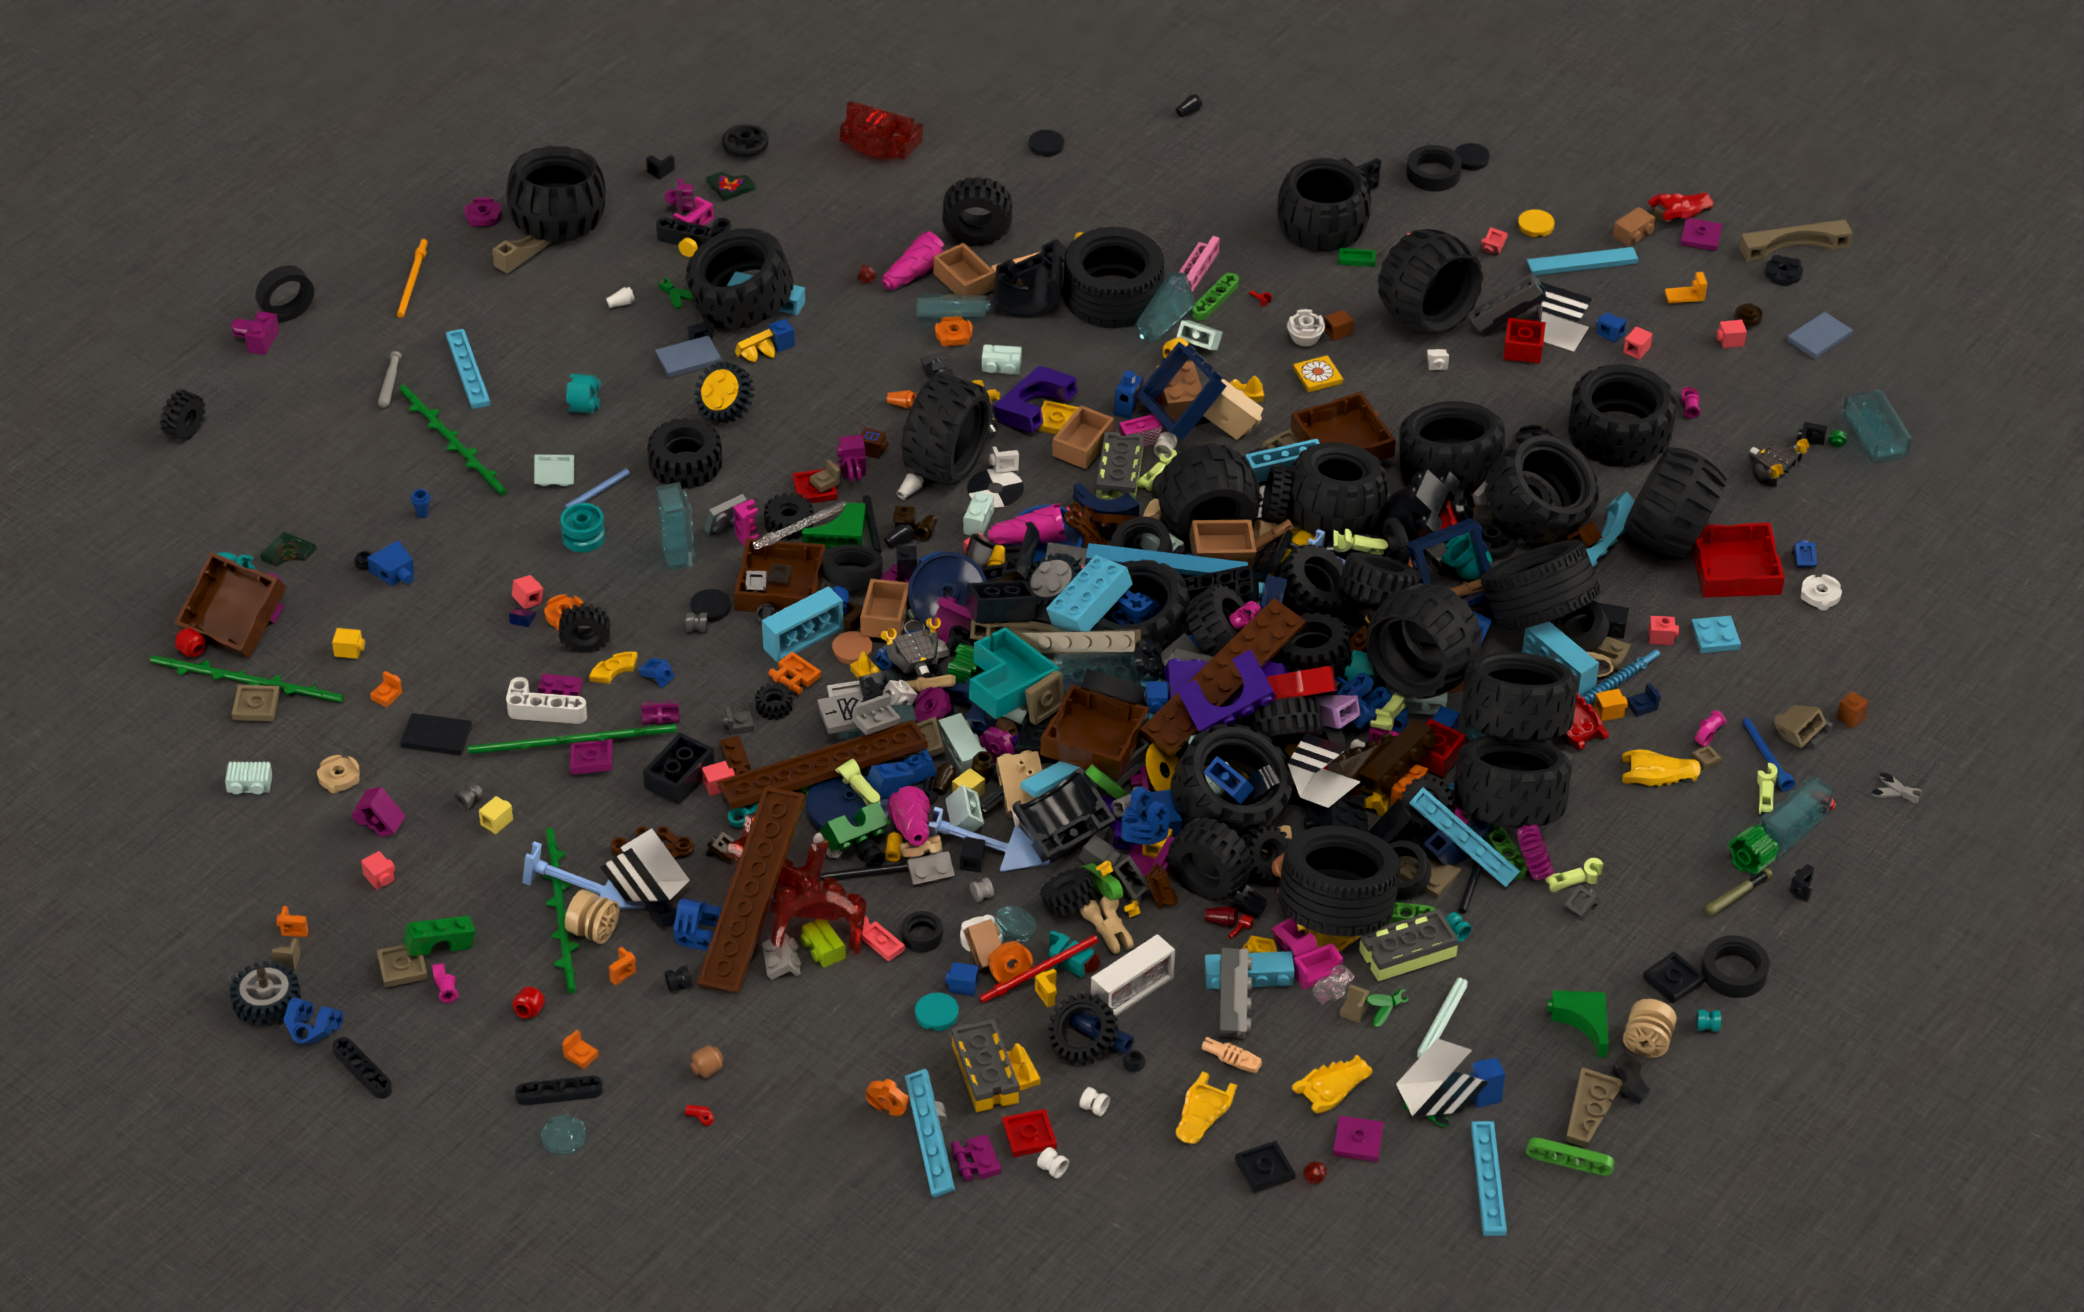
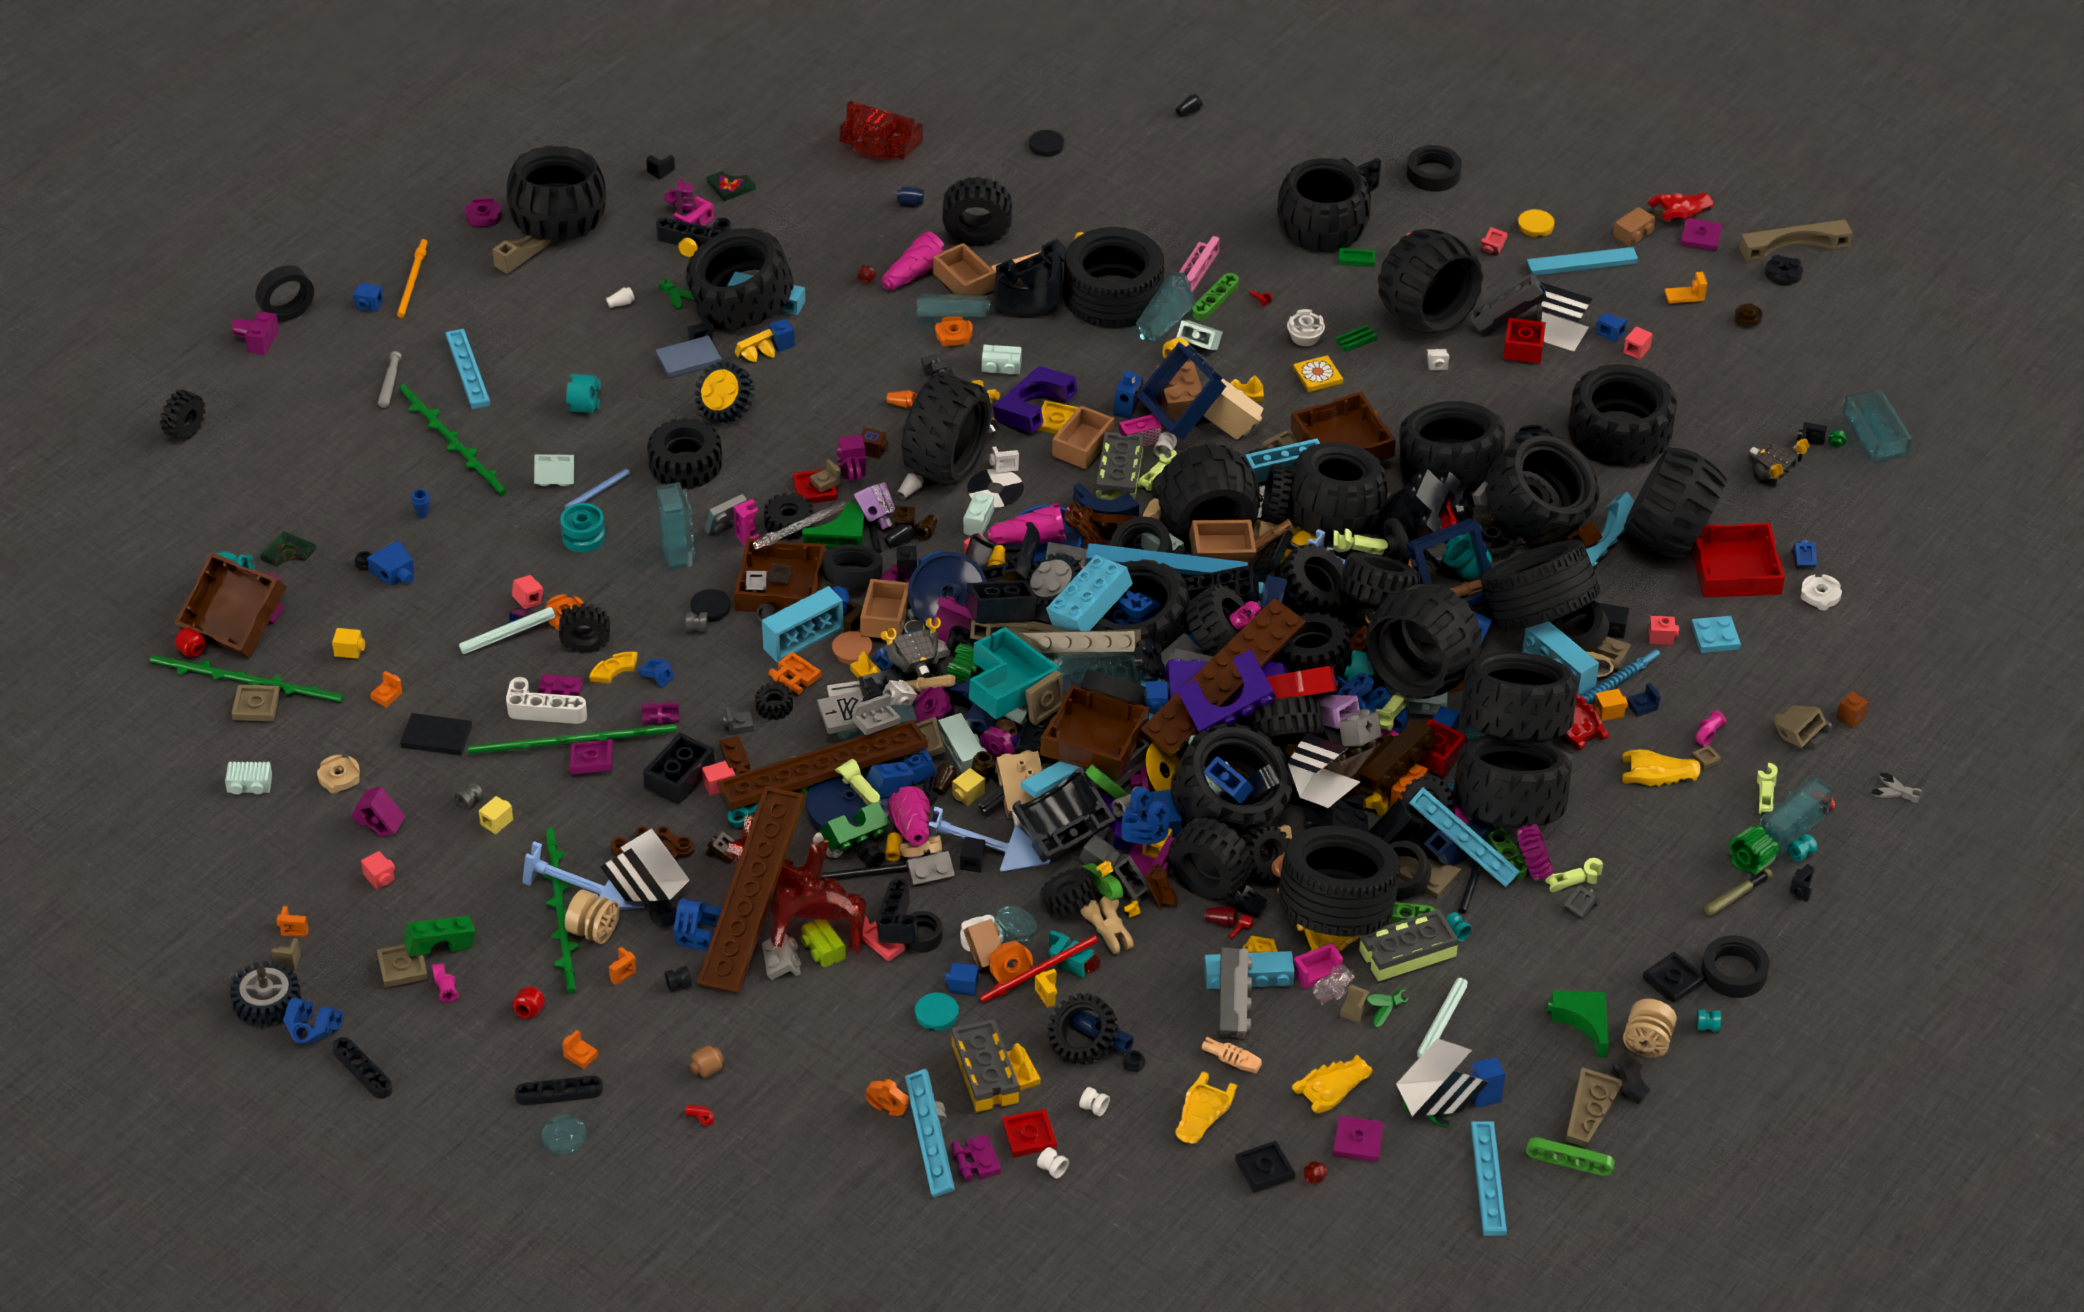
(368, 297): none -> blue brick
(506, 630): none -> light aqua axle
(745, 140): black wheel -> none
(876, 504): none -> medium lavender torso
(892, 921): none -> black beam
(910, 196): none -> dark blue brick
(964, 809): light aqua brick -> none
(982, 890): light grey wheel -> none
(1135, 974): white brick -> none
(1291, 939): dark pink panel -> none
(1338, 325): dark orange brick -> none
(1354, 337): none -> green tile
(1360, 728): none -> light grey brick
(1473, 156): black tile -> none
(1690, 402): dark pink connector -> none
(1731, 333): coral brick -> none
(1784, 780): blue piece -> none
(1804, 846): none -> teal wheel
(1820, 335): sand blue tile -> none

